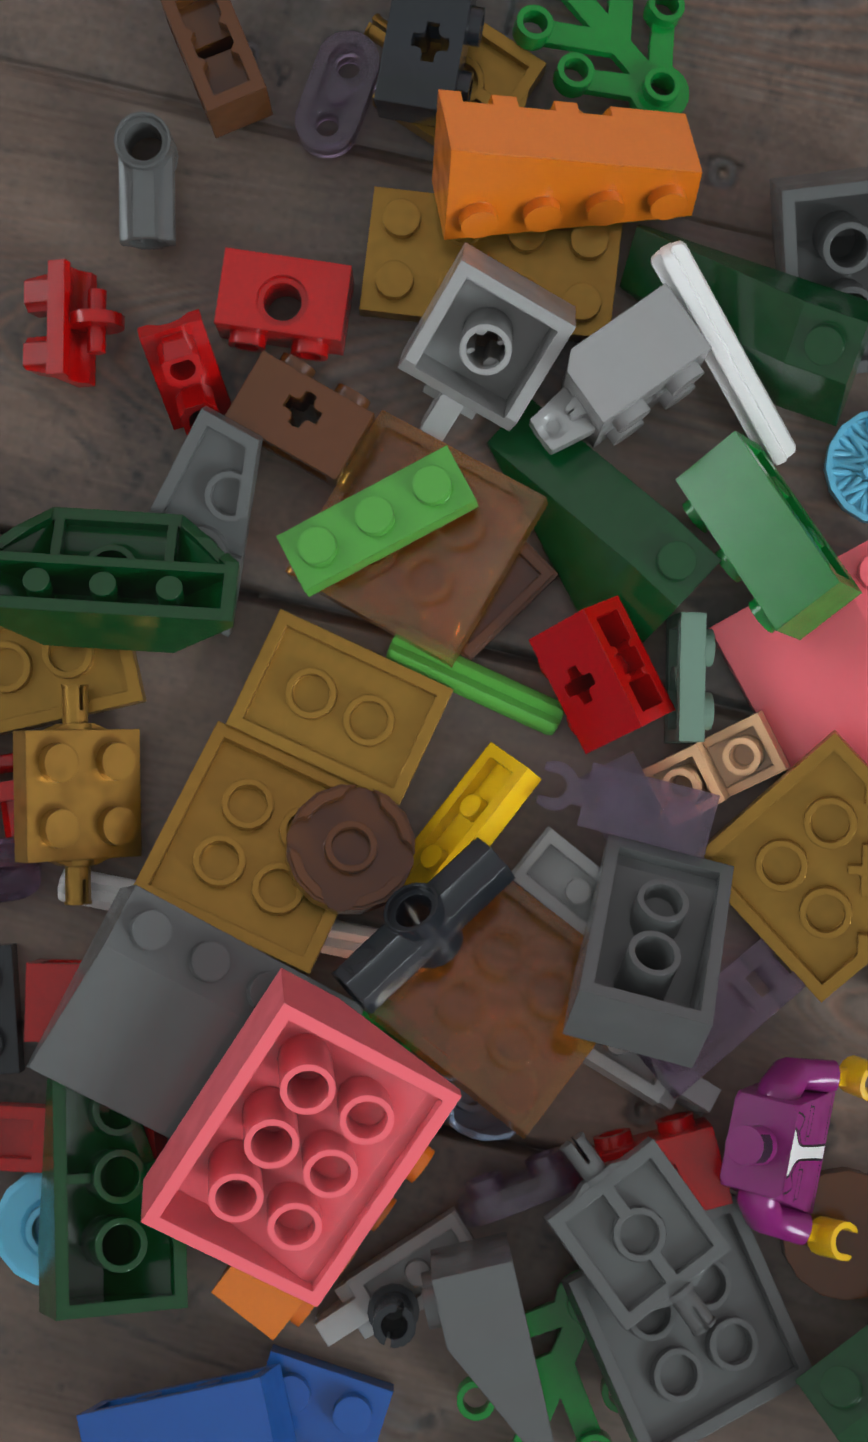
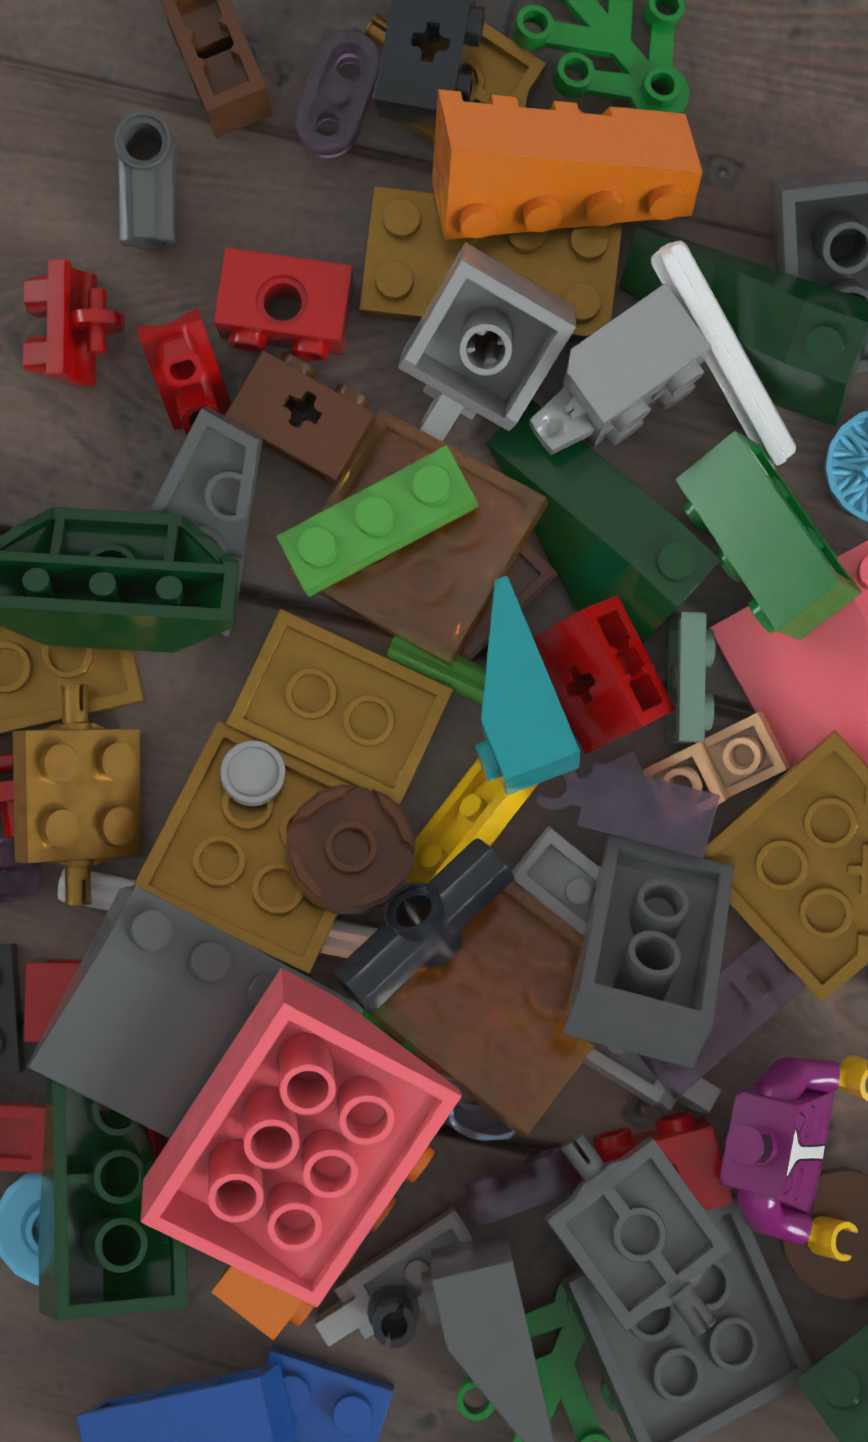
(252, 773): none -> light grey piece
(521, 714): none -> teal slope

